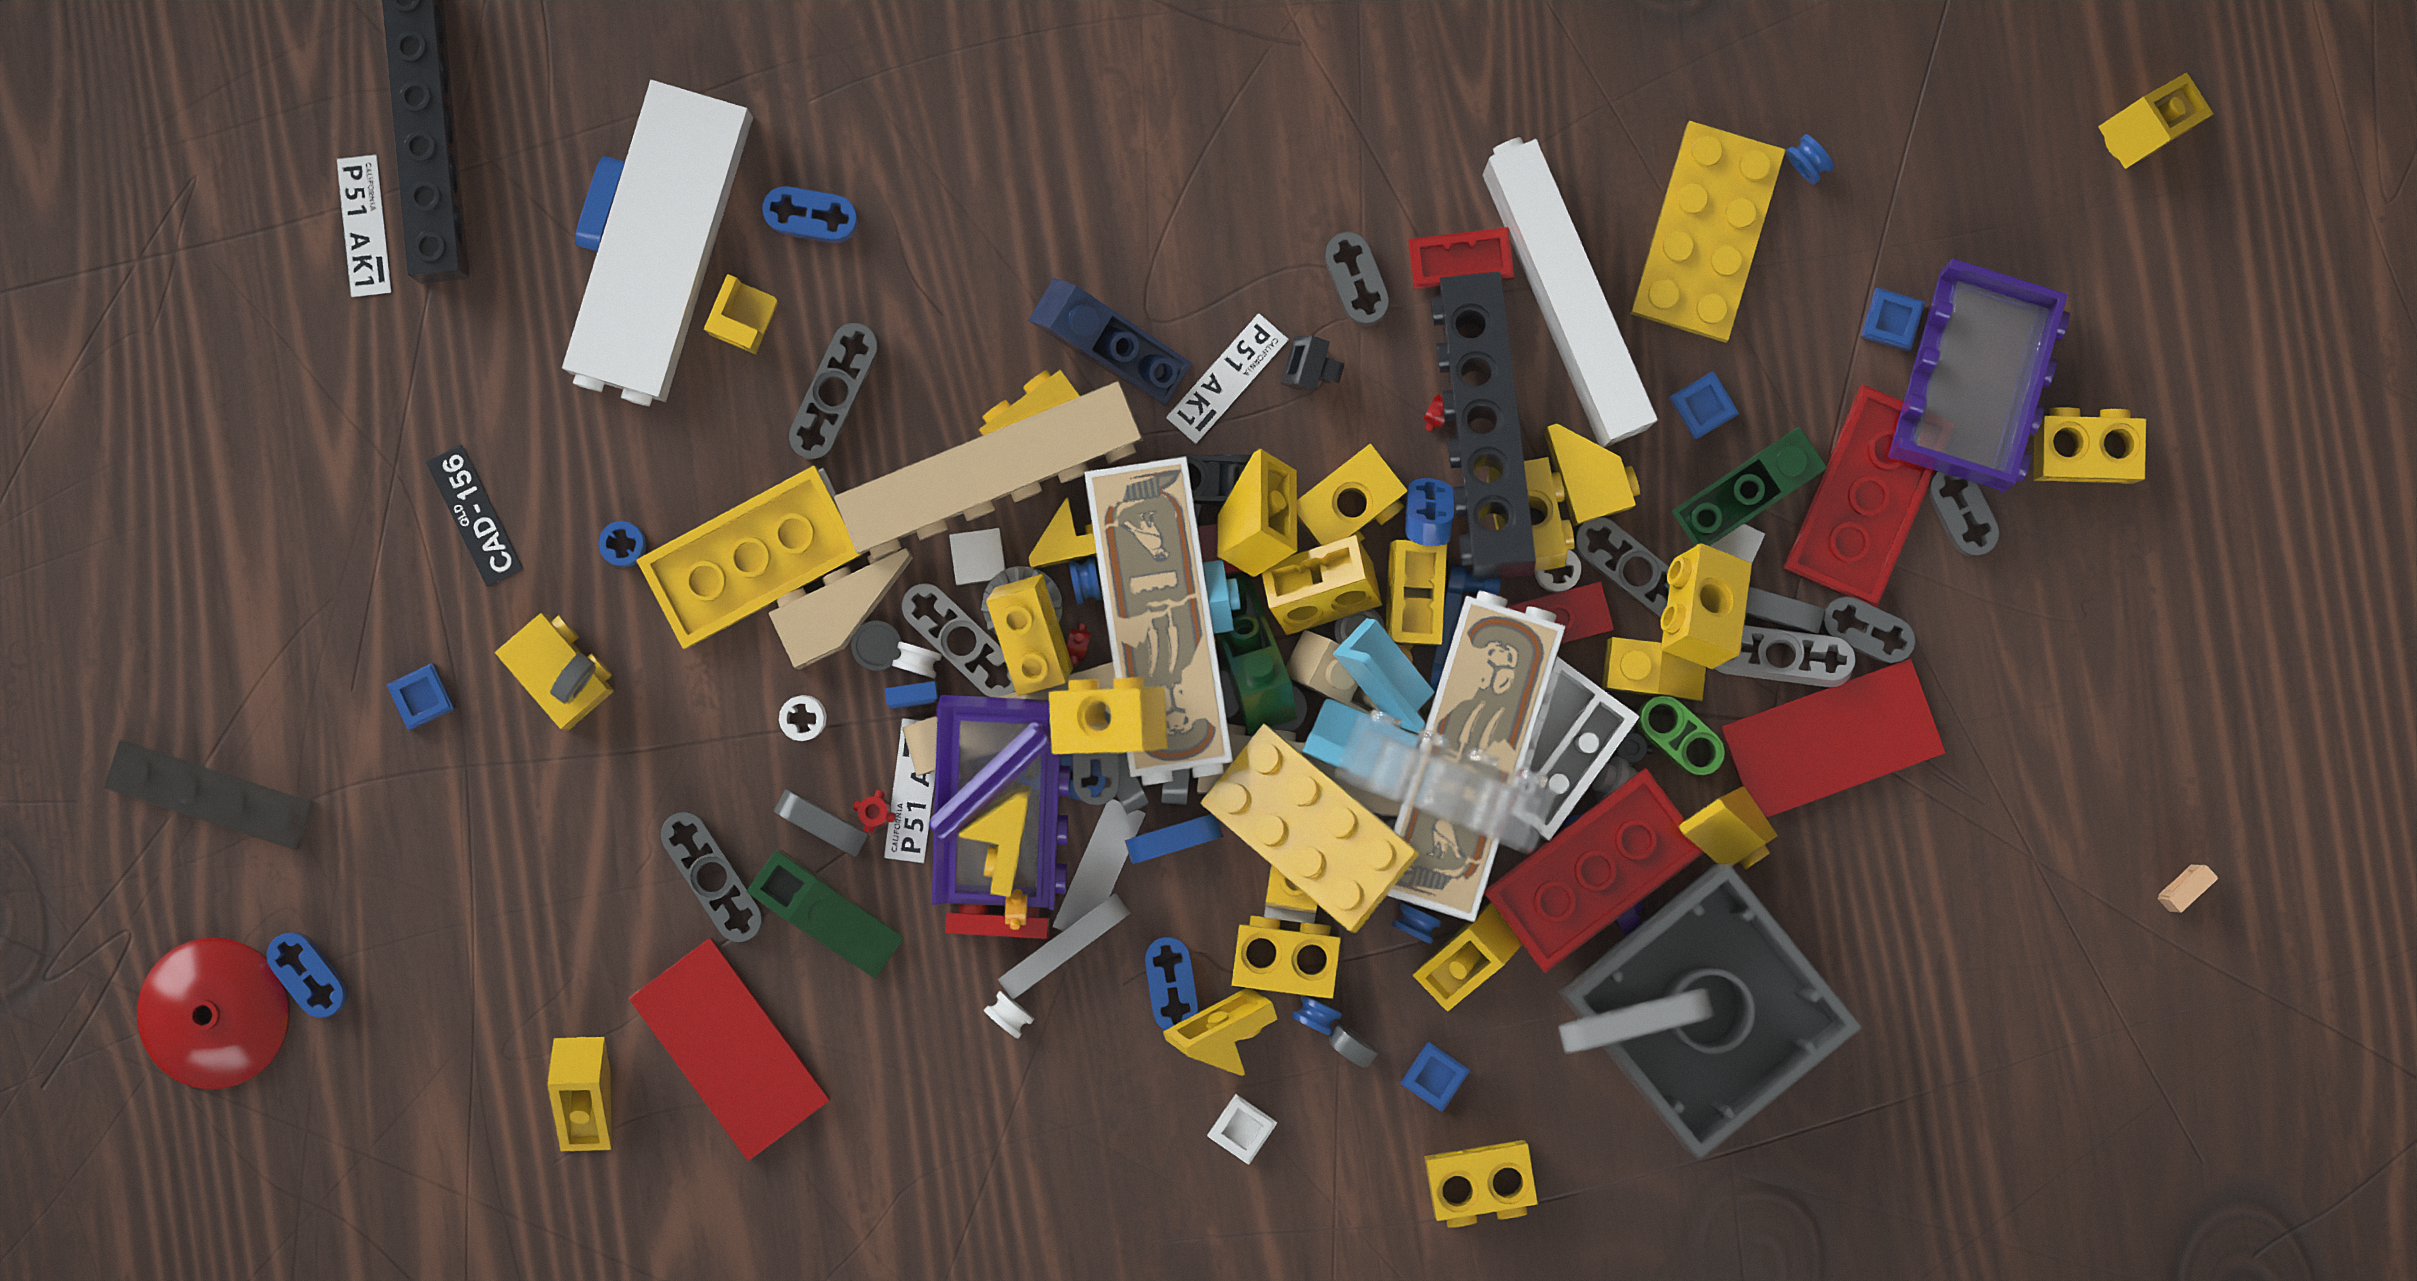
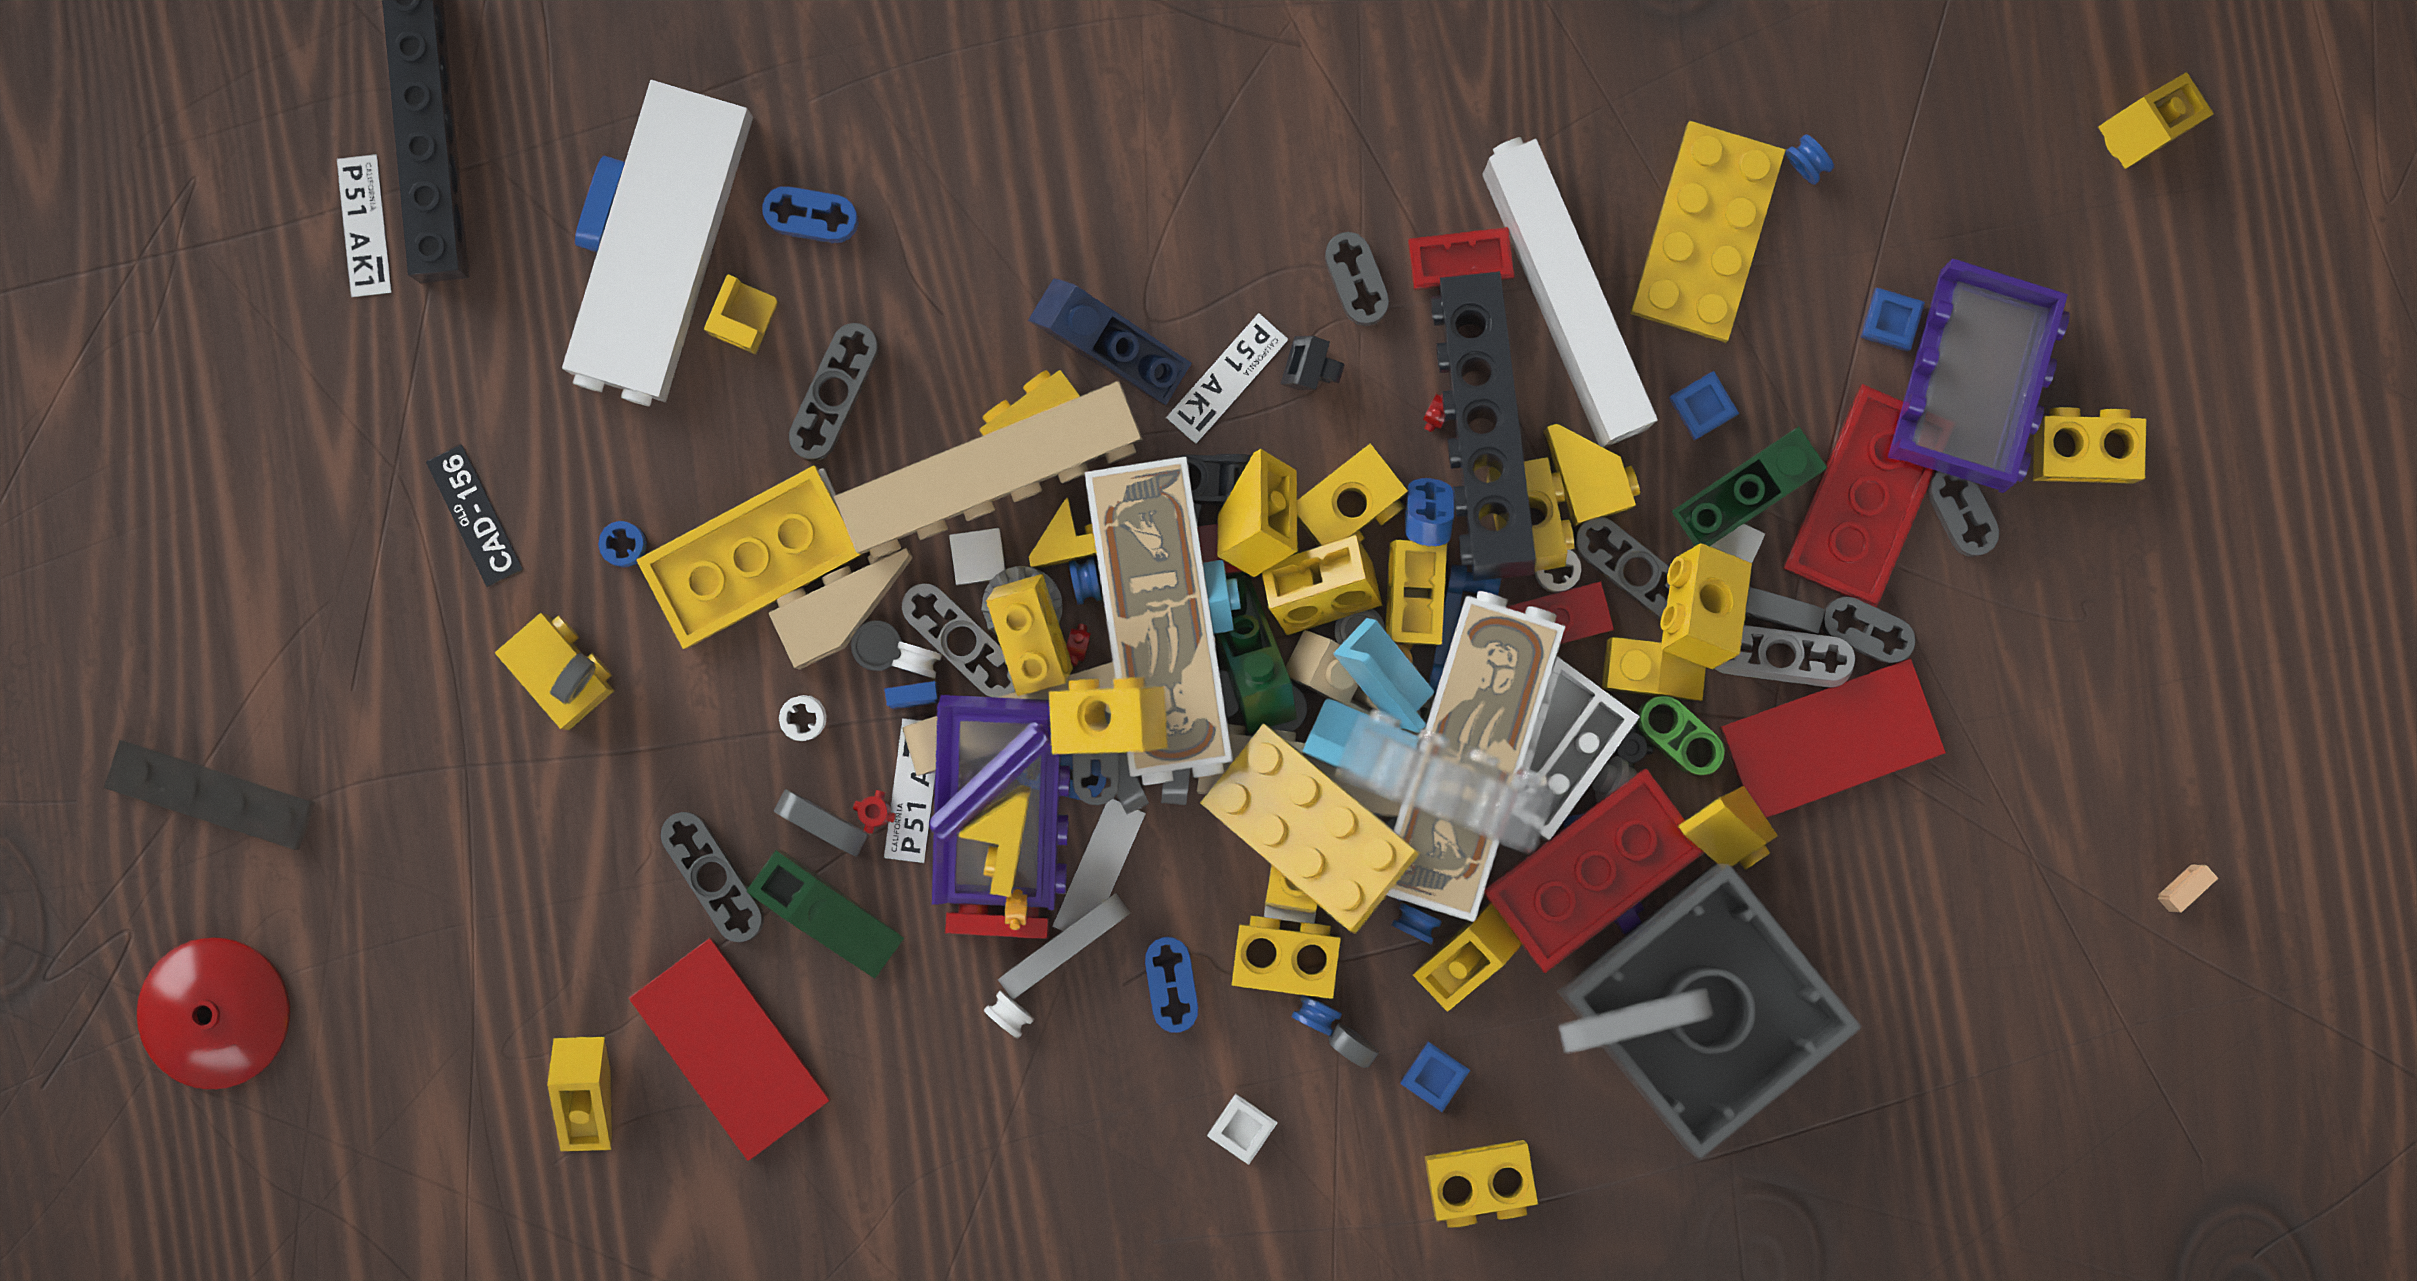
(317, 967): blue beam -> none
(421, 696): blue tile -> none
(1173, 838): blue beam -> none
(1213, 1032): yellow slope -> none

